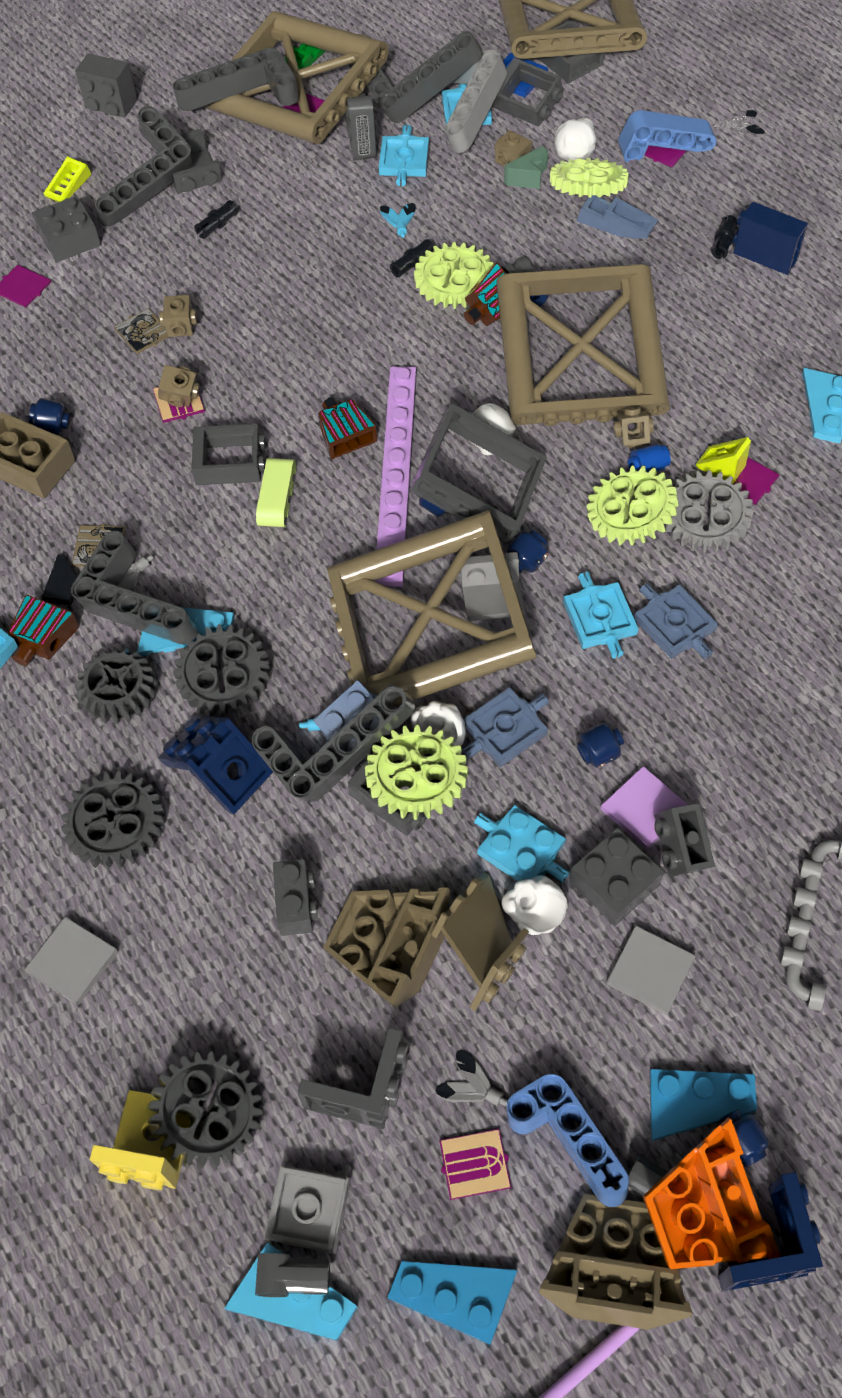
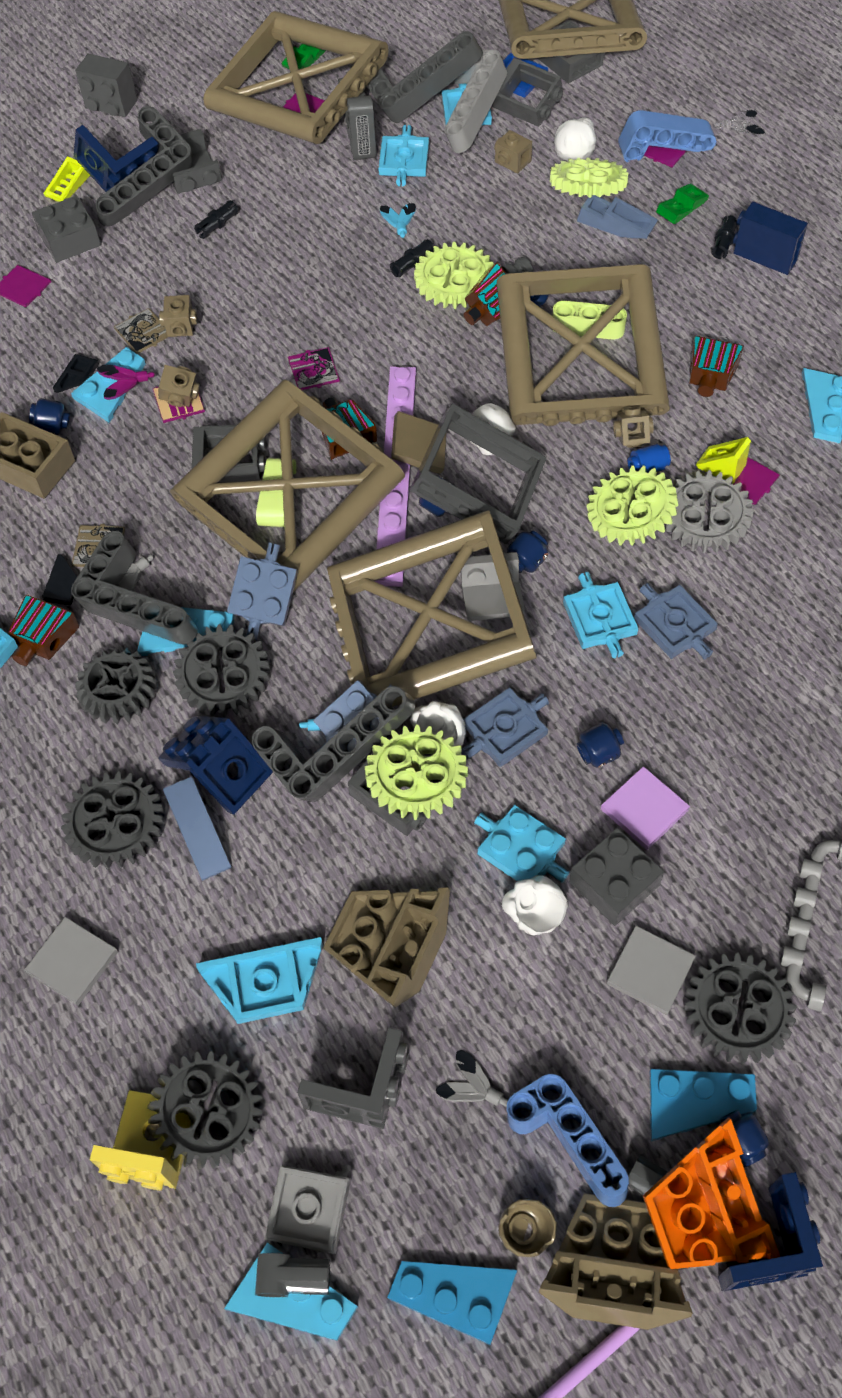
(76, 373): none -> black tile
(92, 390): none -> medium azure wing
(102, 165): none -> dark blue bracket
(126, 379): none -> magenta piece
(197, 828): none -> sand blue slope
(237, 77): dark grey beam -> none
(262, 590): none -> sand blue plate
(264, 980): none -> medium azure wing
(280, 407): none -> dark tan piece
(292, 897): dark grey brick -> none
(313, 369): none -> piece
(412, 440): none -> dark tan tile
(475, 1164): piece -> none
(481, 937): dark tan piece -> none
(515, 1222): none -> dark tan hair
(527, 169): sand green slope -> none
(581, 316): none -> yellowish green beam
(683, 840): dark grey brick -> none
(684, 202): none -> green slope
(713, 364): none -> reddish brown torso
(770, 1016): none -> dark grey gear

